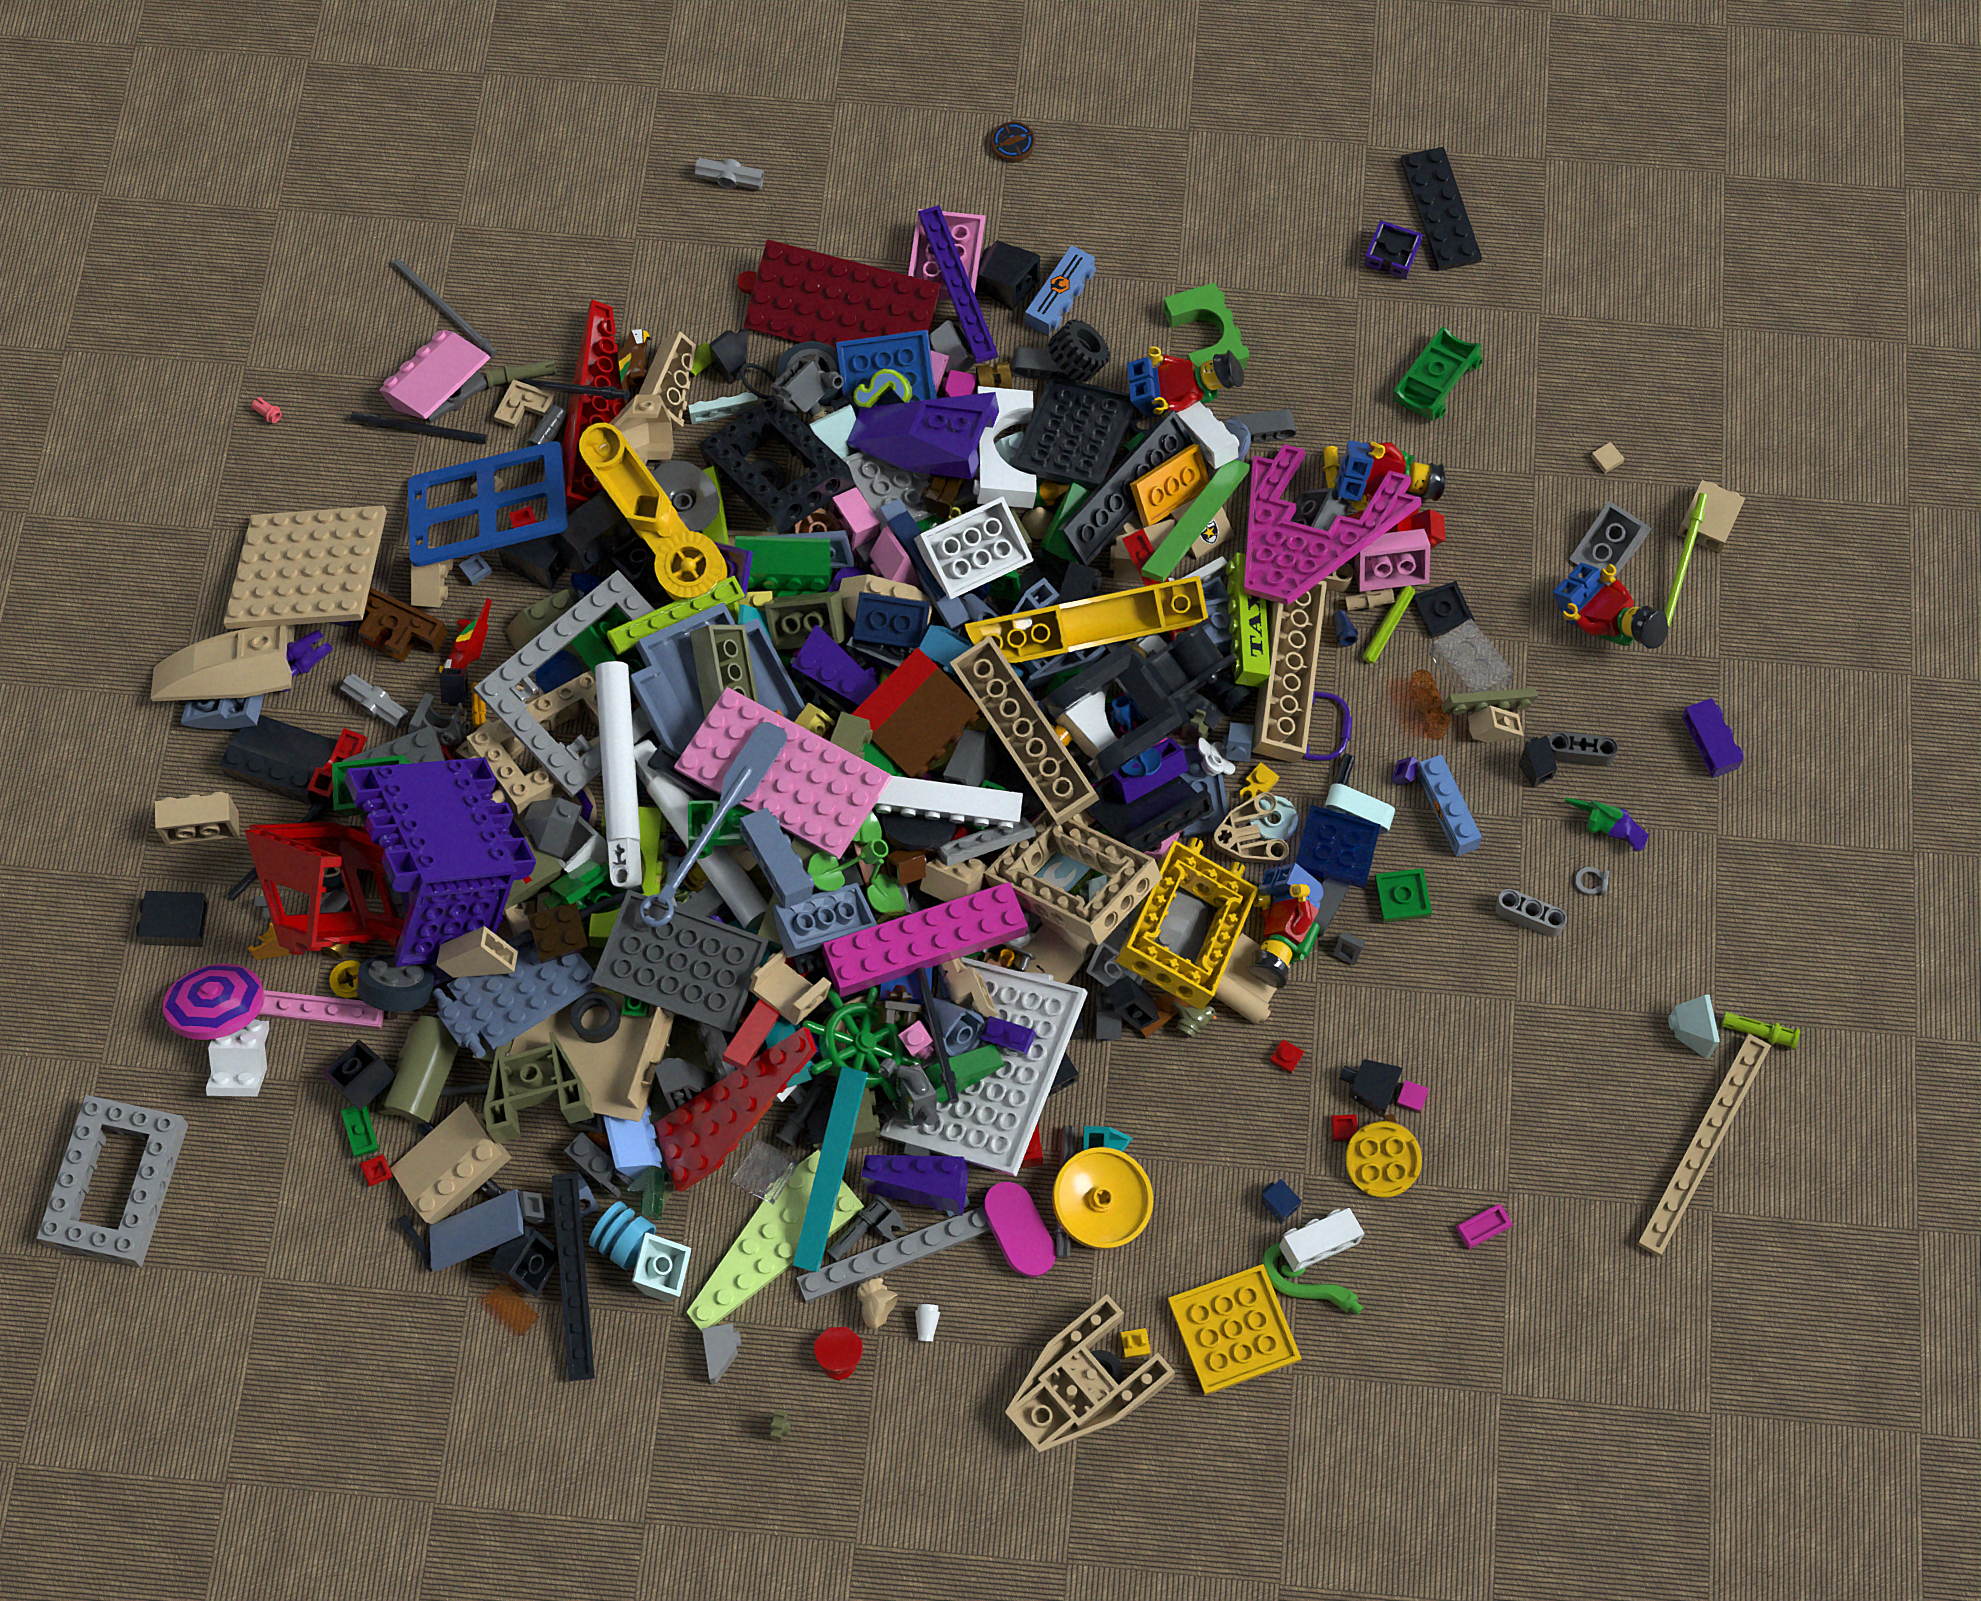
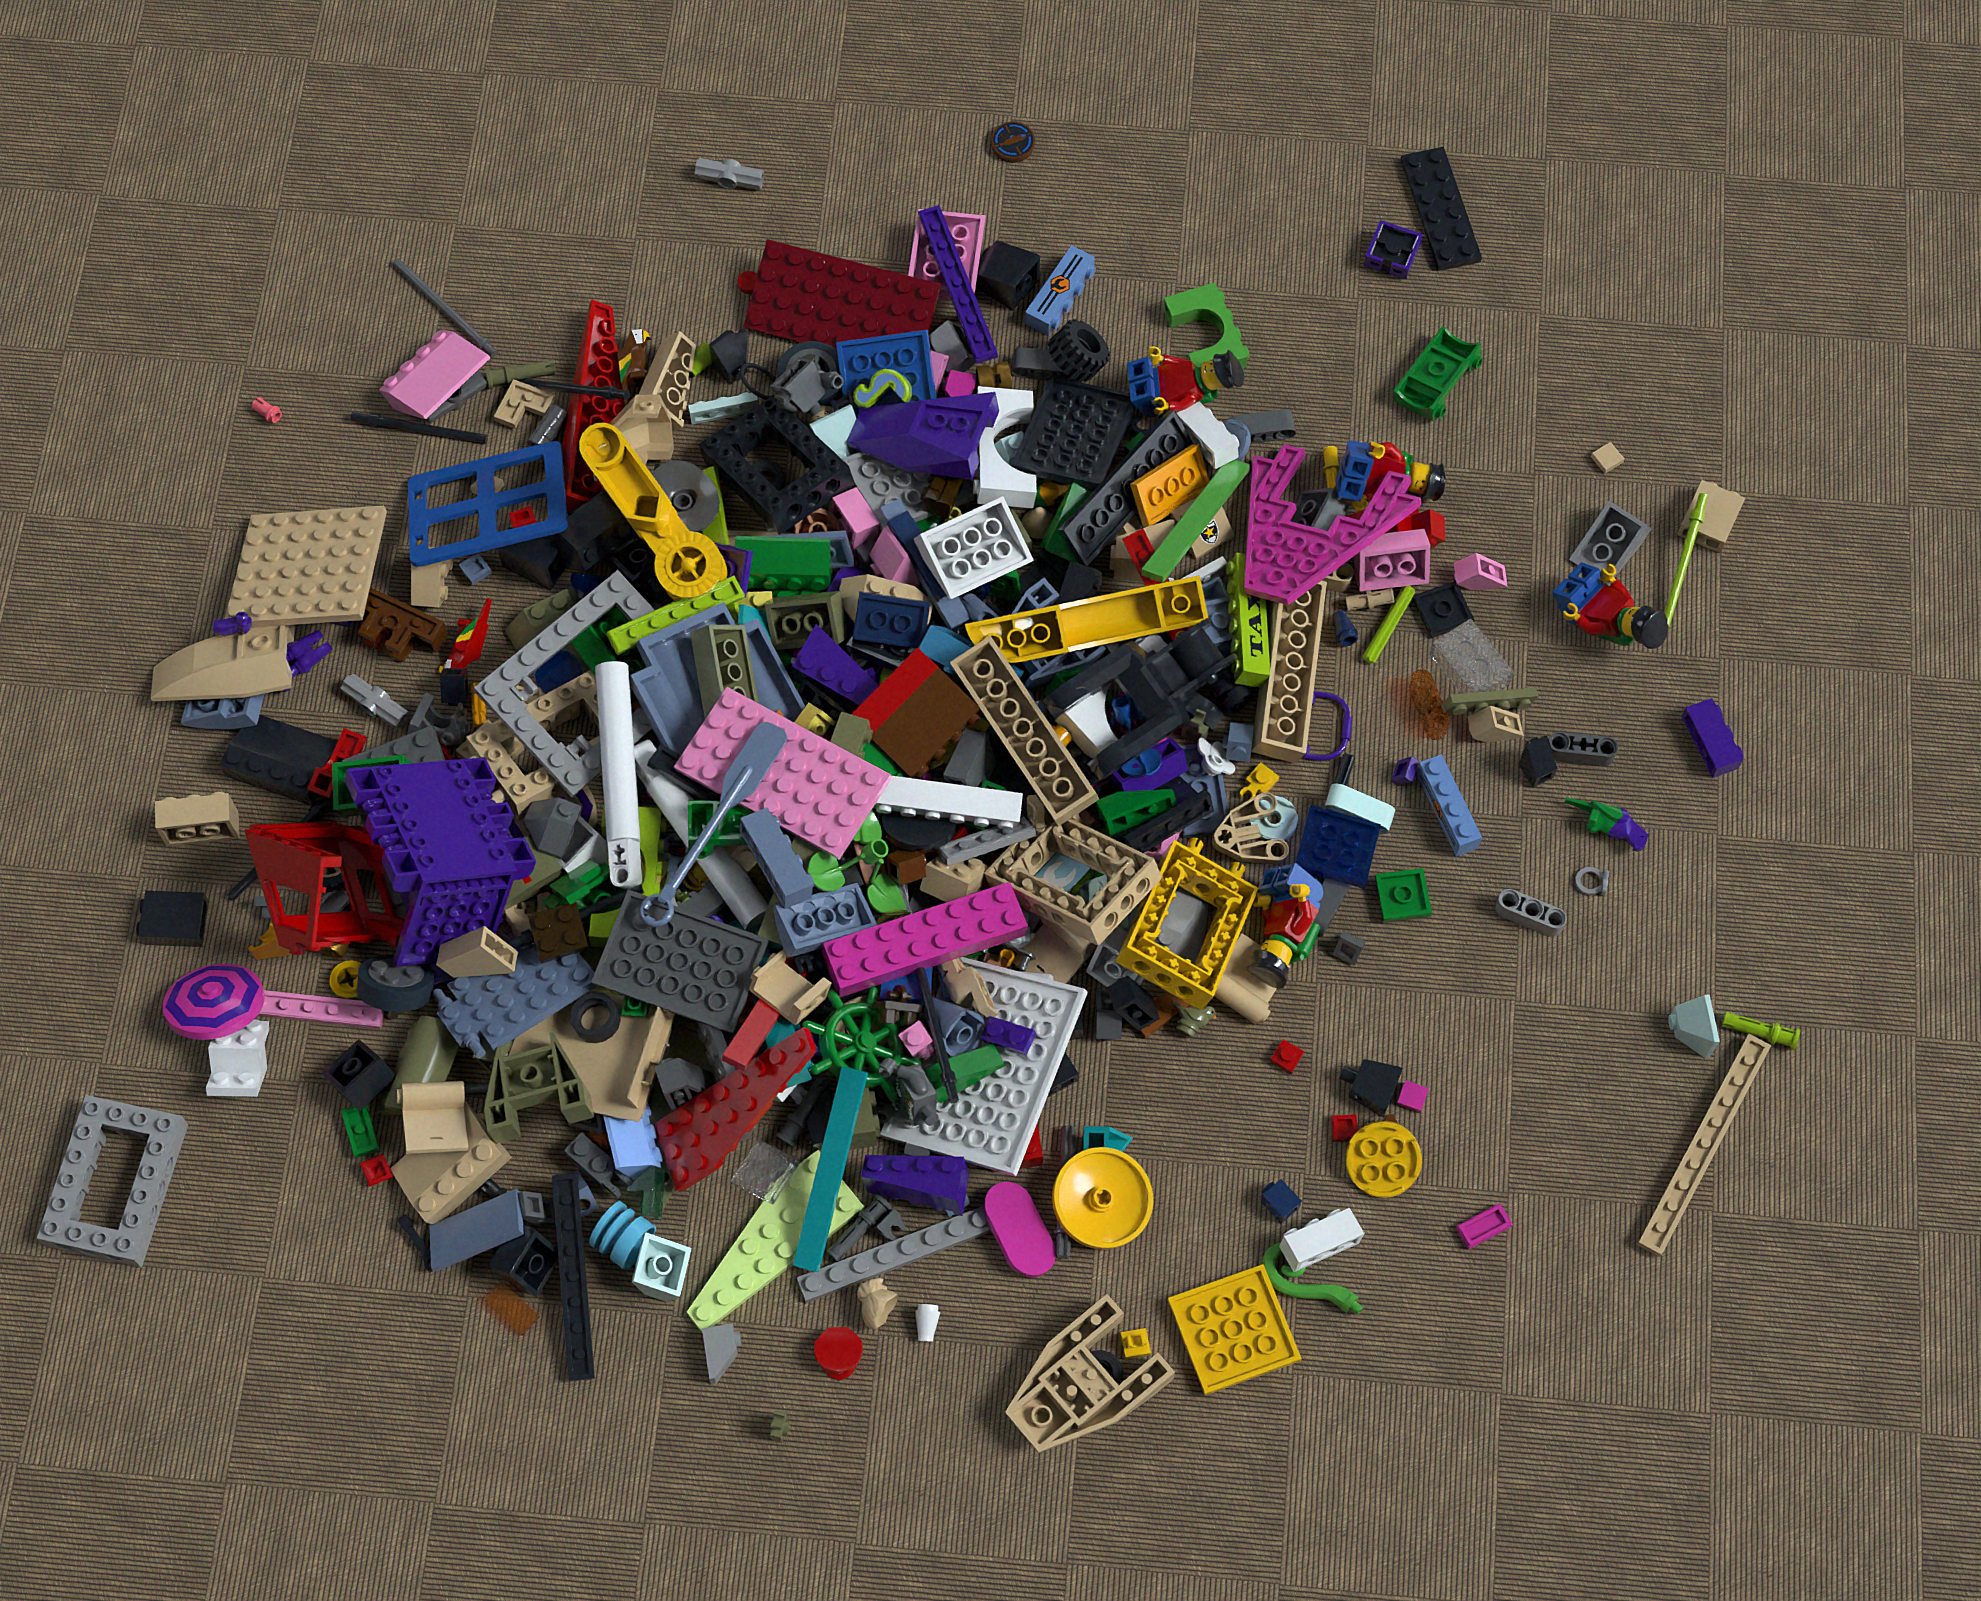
(233, 625): none -> dark purple arm
(433, 1116): none -> tan door
(1035, 811): none -> tan tile
(1132, 808): none -> green slope
(1479, 573): none -> bright pink slope

